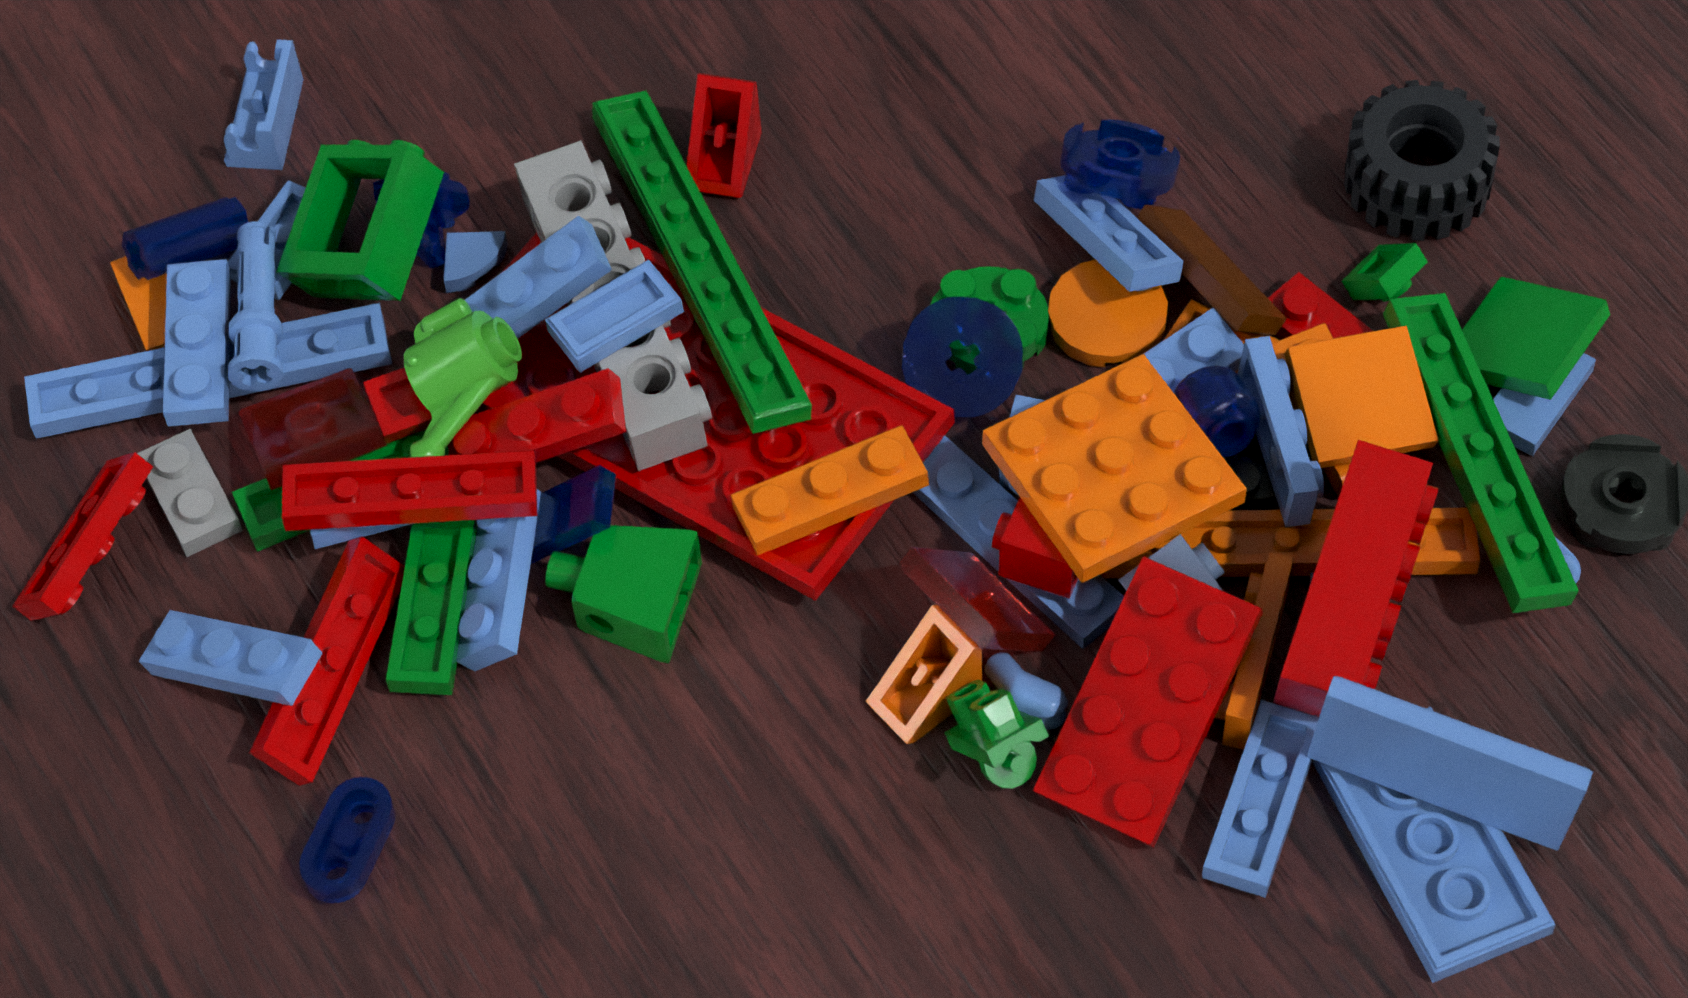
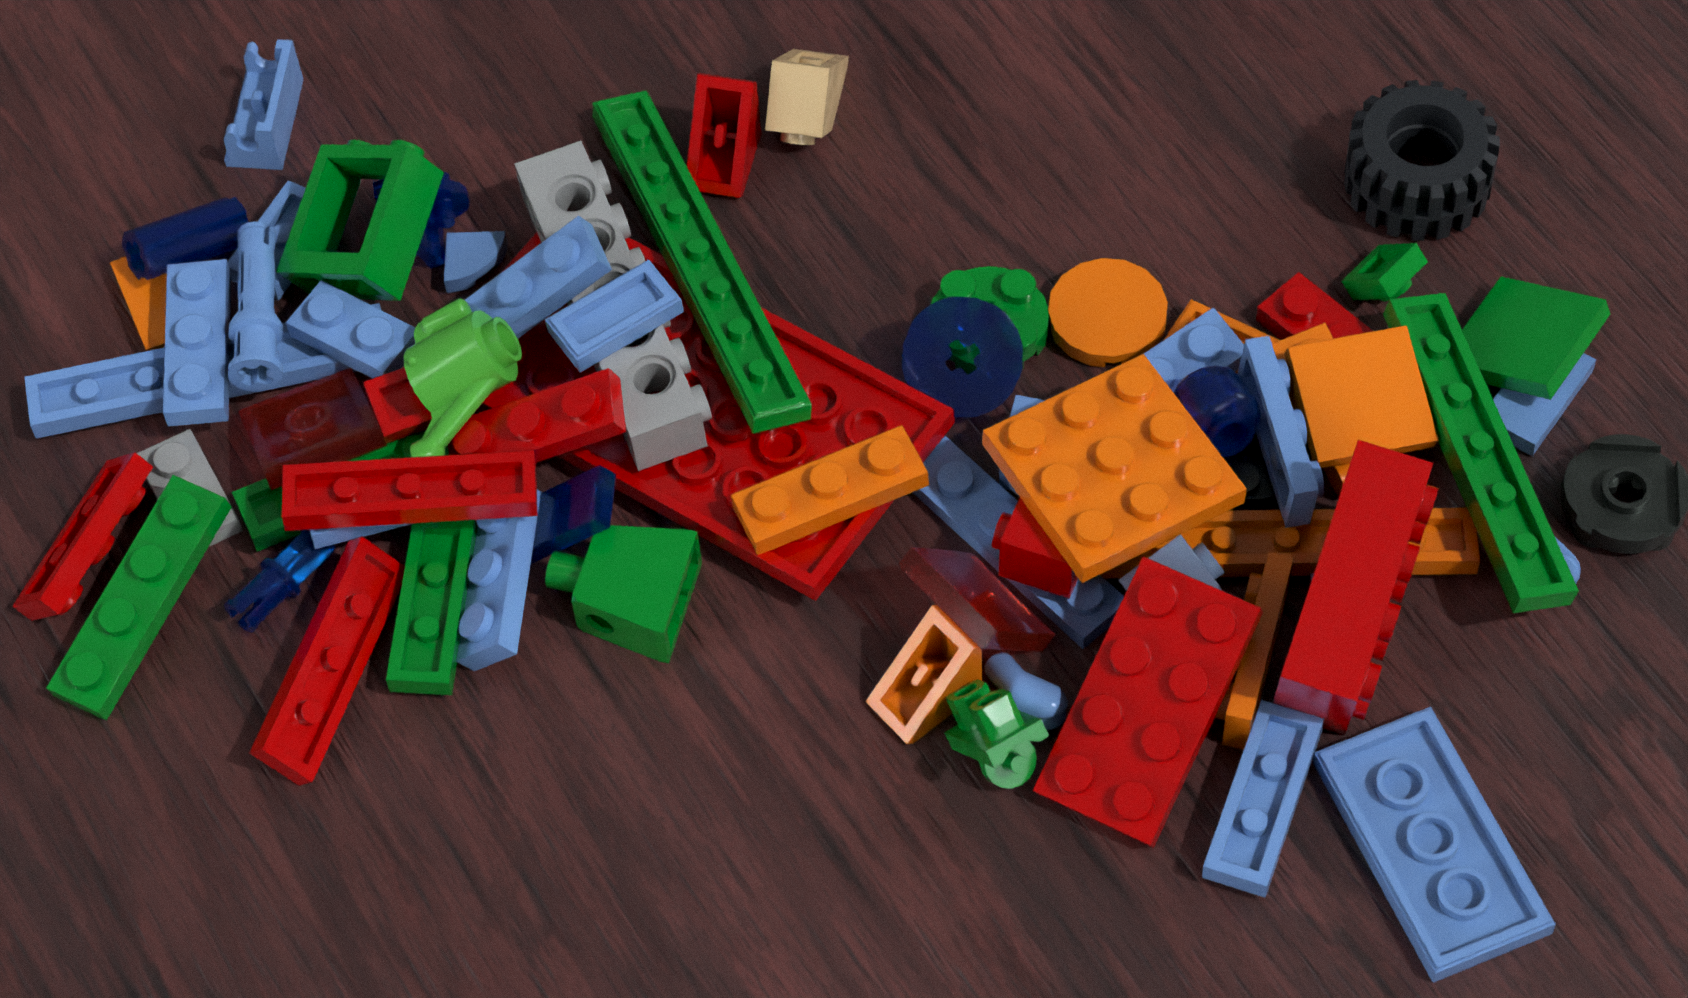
(139, 597): none -> green plate
(231, 657): medium blue plate -> none
(277, 580): none -> clear blue axle
(347, 844): clear blue plate -> none
(351, 331): none -> medium blue plate
(804, 94): none -> tan slope
(1110, 235): medium blue plate -> none
(1119, 162): clear blue plate -> none
(1213, 272): reddish brown tile -> none
(1448, 763): medium blue tile -> none

